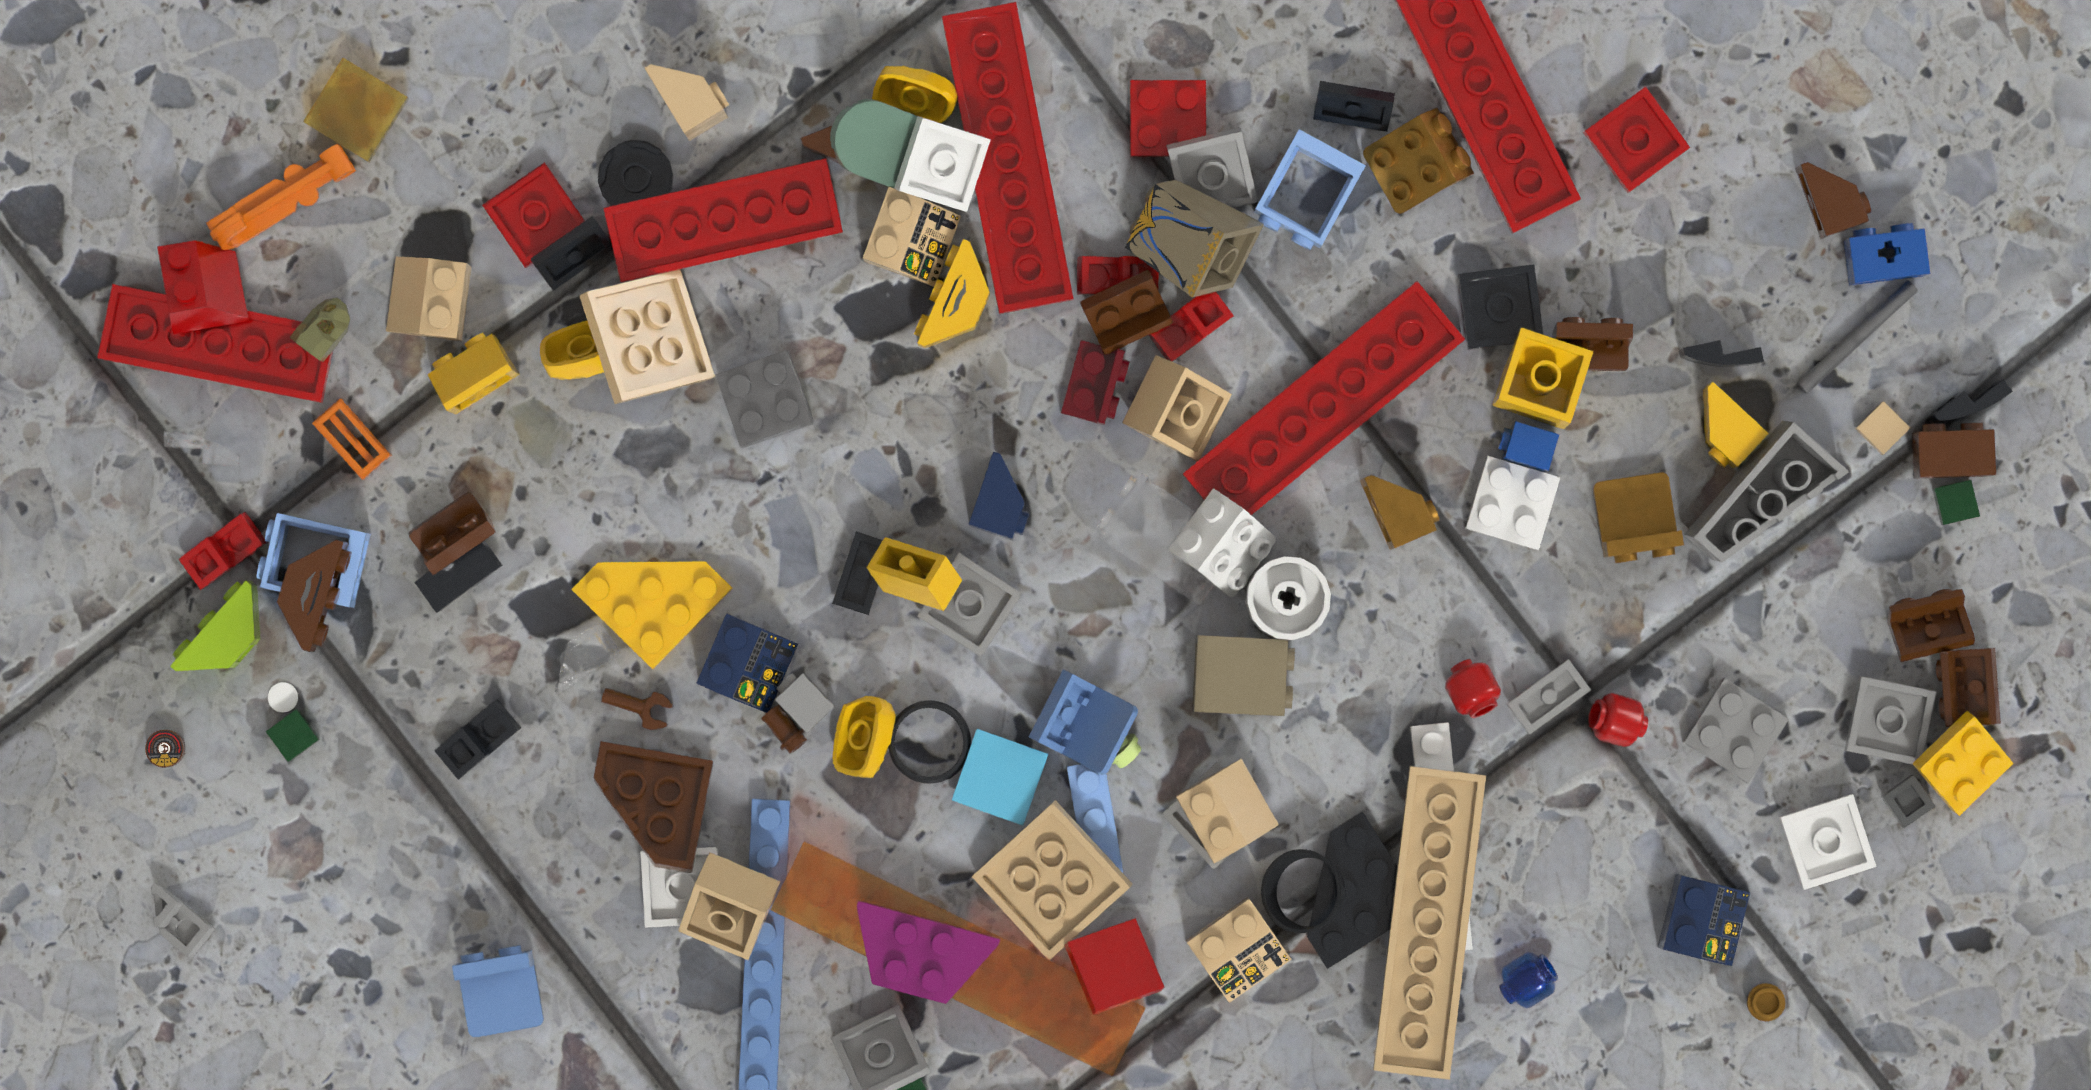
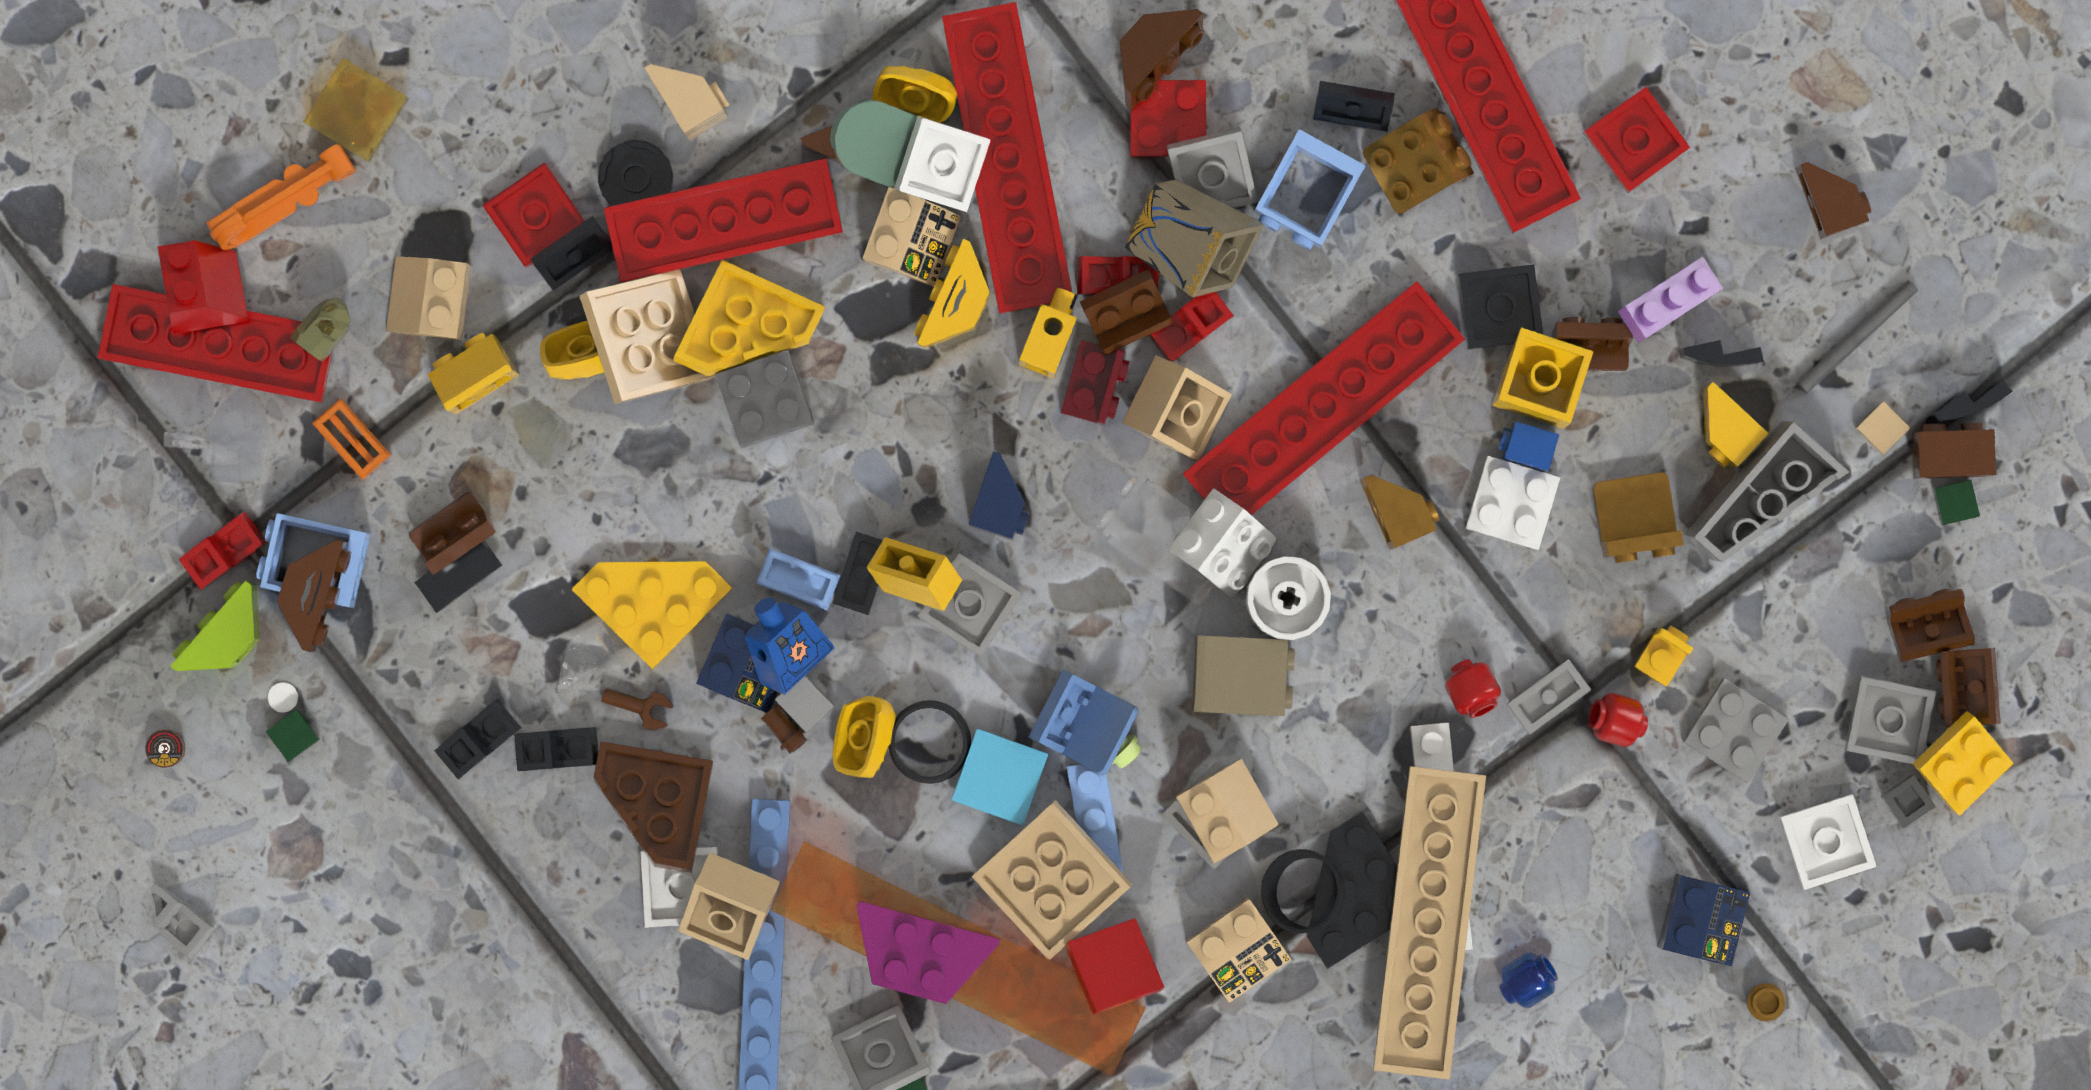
(499, 991): medium blue bracket -> none
(556, 749): none -> black slope
(744, 322): none -> yellow plate
(784, 644): none -> blue torso
(798, 579): none -> light blue plate
(1045, 351): none -> yellow torso
(1155, 49): none -> reddish brown slope
(1663, 654): none -> yellow bracket
(1670, 299): none -> plate
(1909, 260): blue brick -> none

